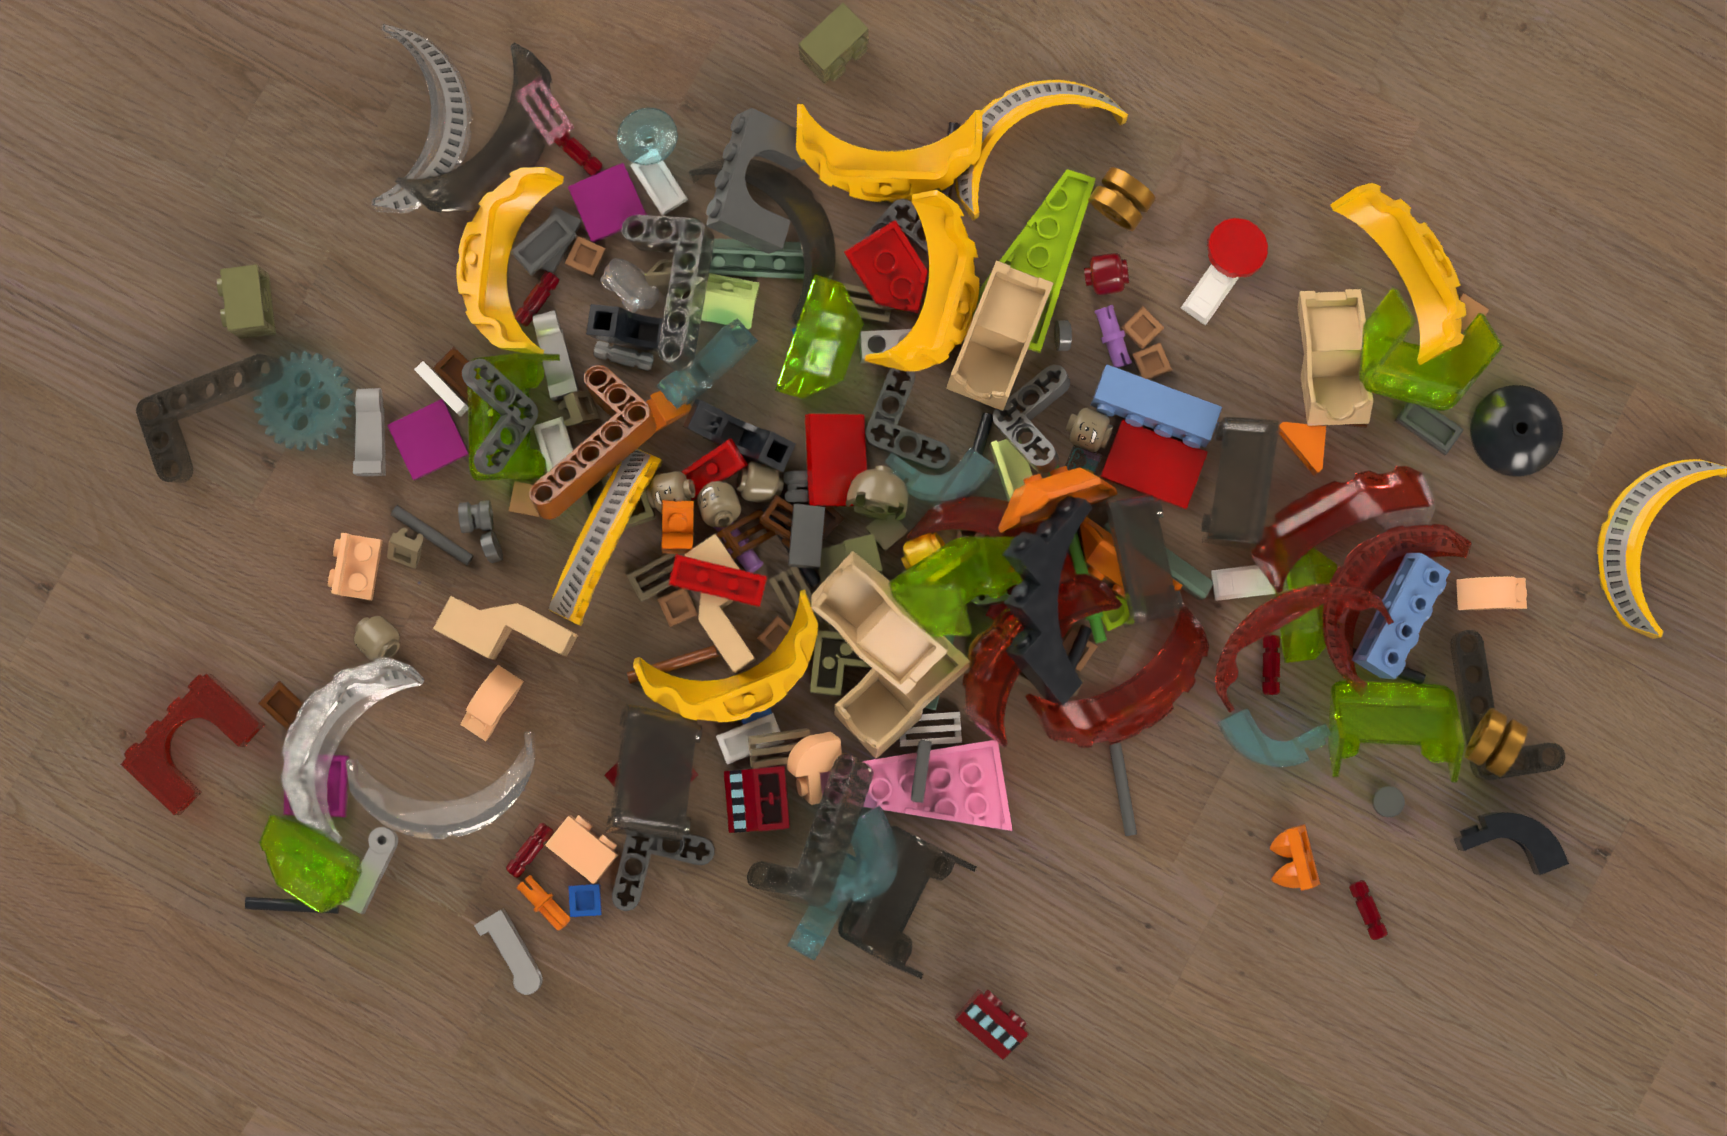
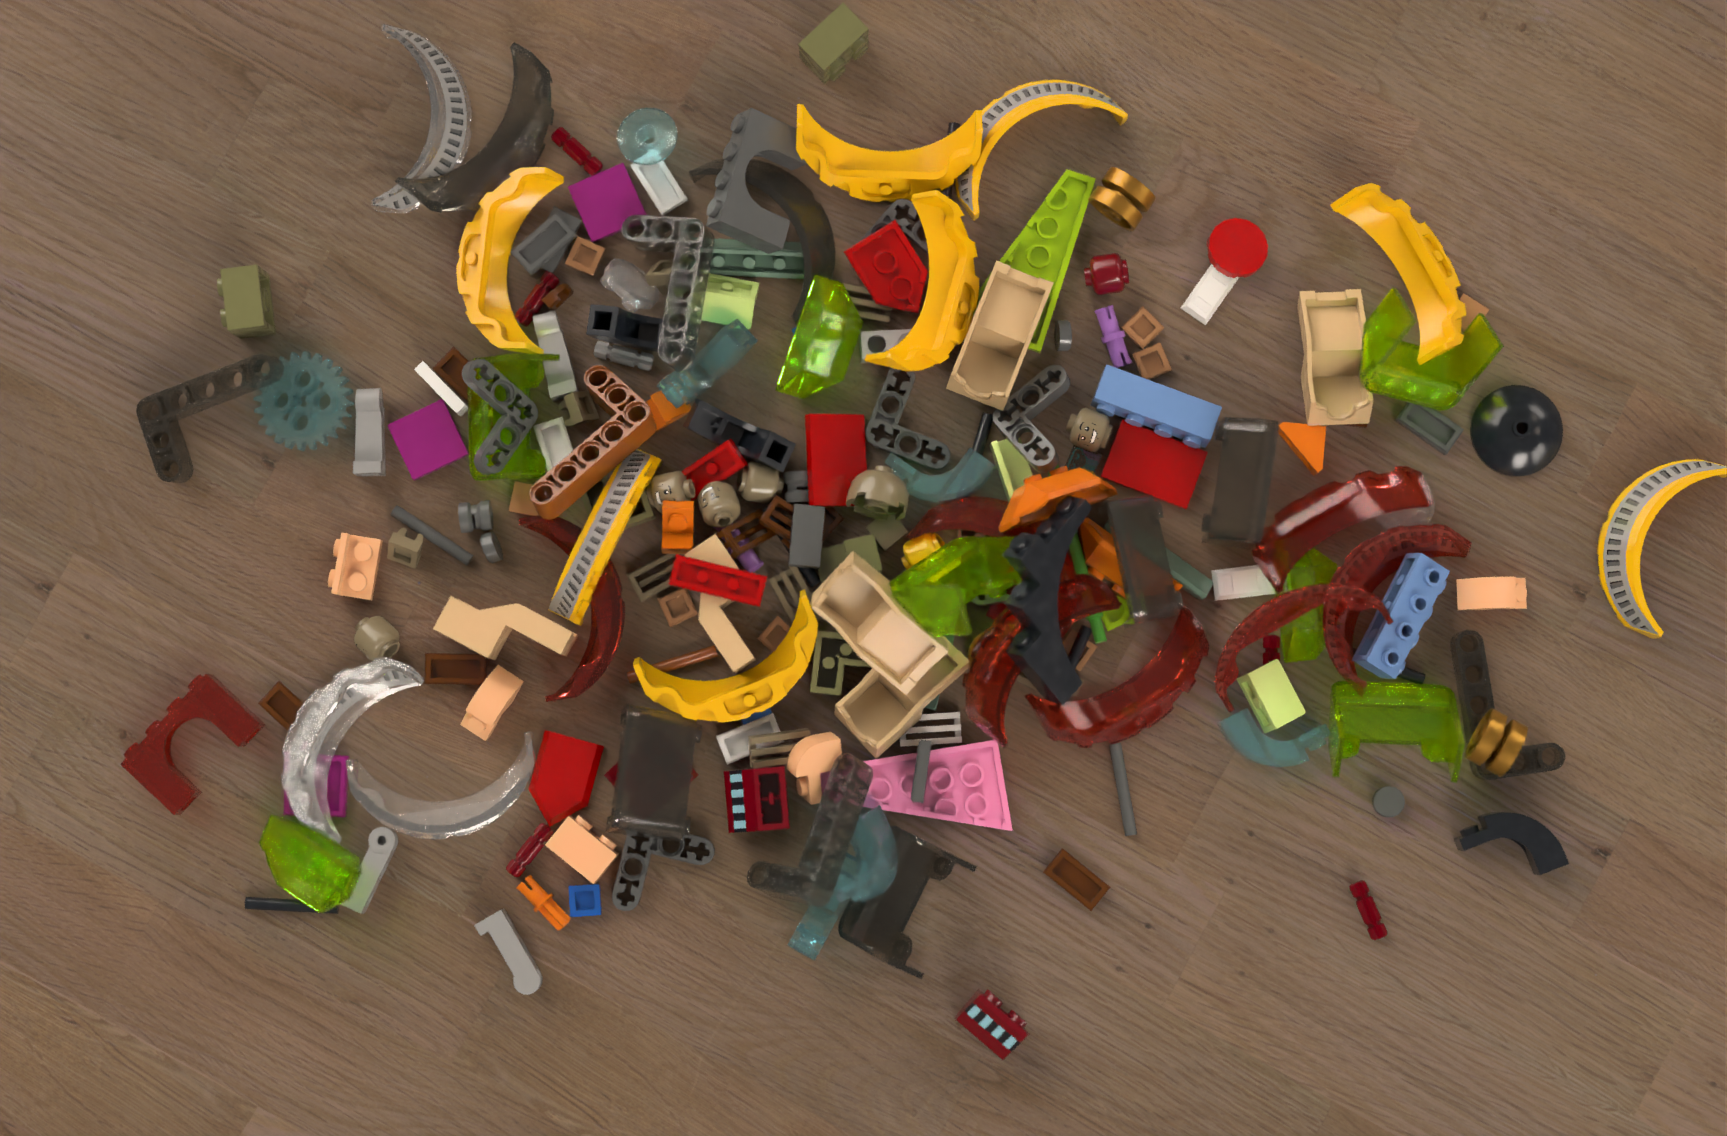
(455, 668): none -> reddish brown tile
(557, 297): none -> reddish brown tile
(558, 131): clear pink tile -> none
(564, 775): none -> red tile
(606, 611): none -> clear red windscreen
(1076, 879): none -> reddish brown tile
(1271, 696): none -> yellowish green panel
(1302, 870): orange tile -> none

